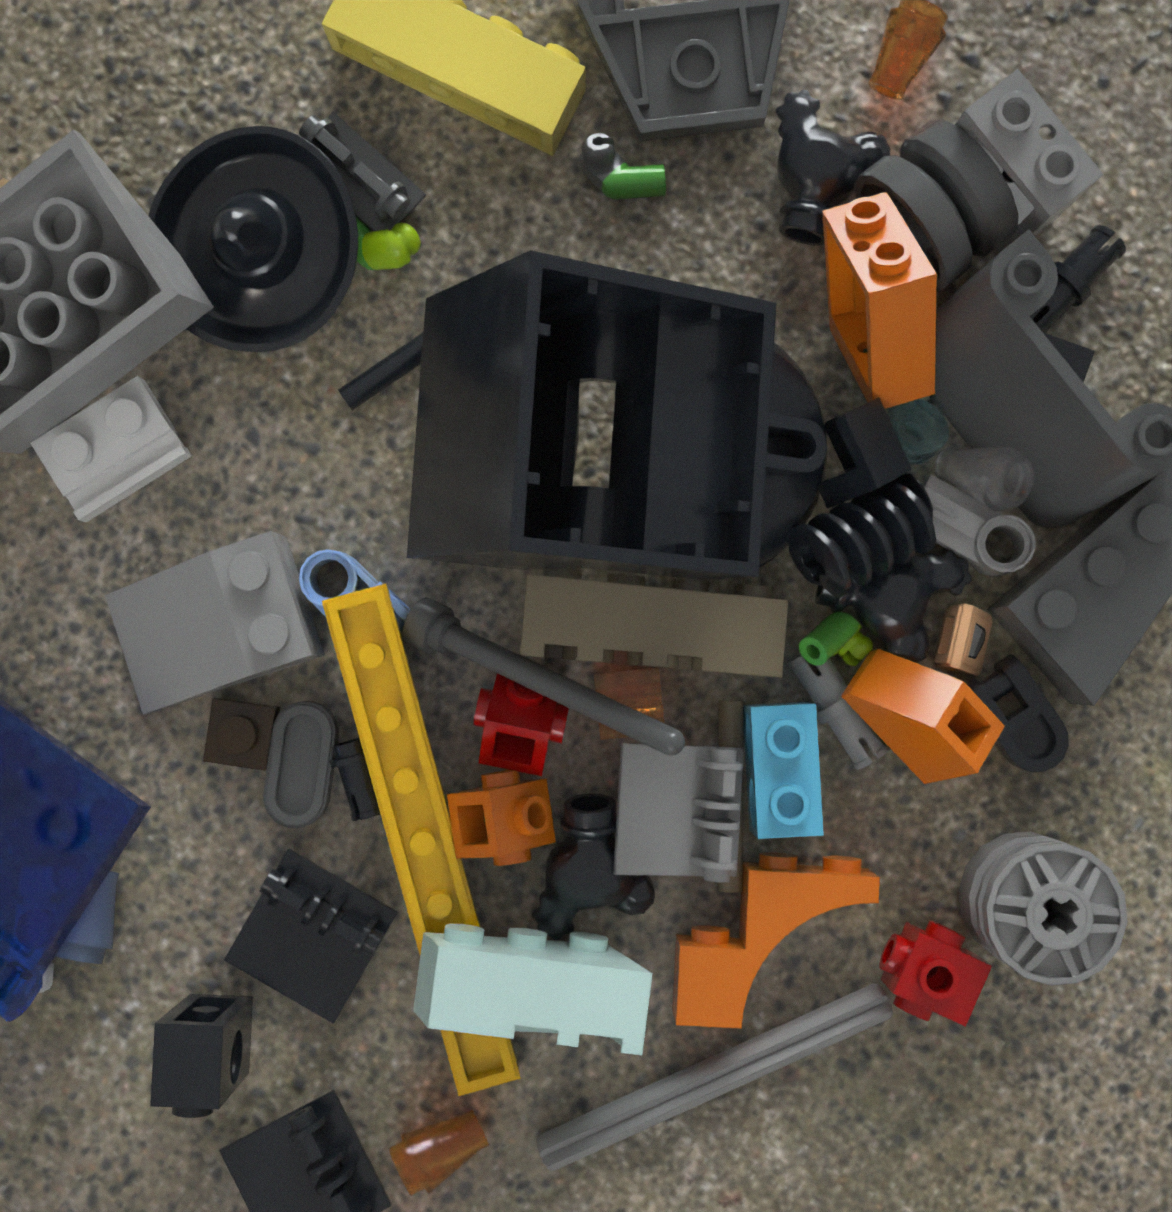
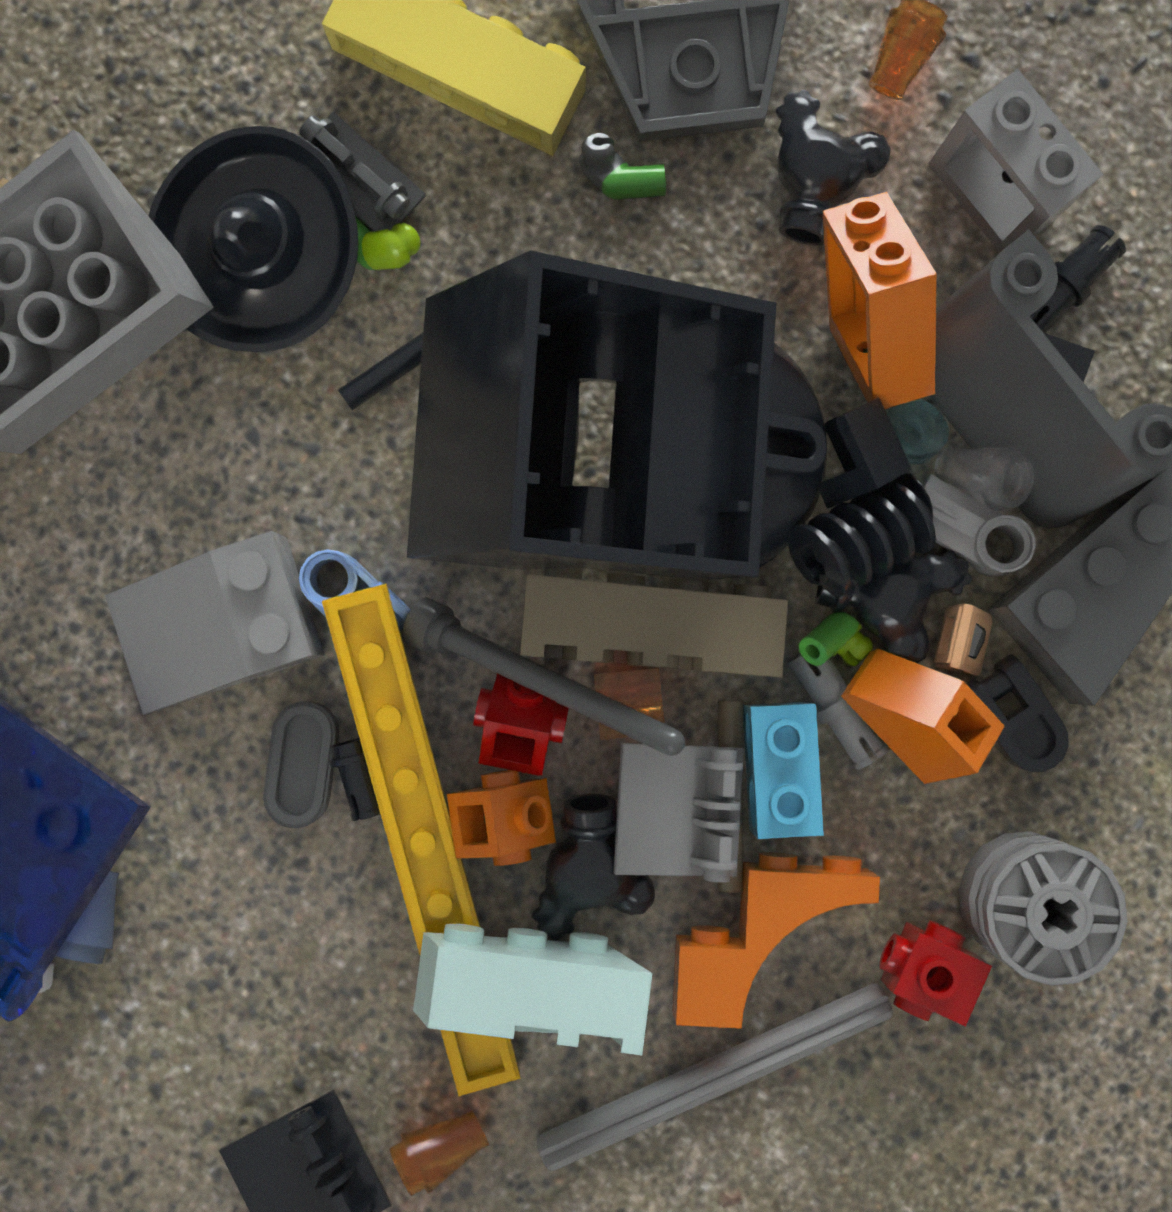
(111, 449): white plate -> none
(201, 1053): black brick -> none
(239, 733): dark brown plate -> none
(310, 935): black hinge -> none
(946, 196): dark grey wheel -> none

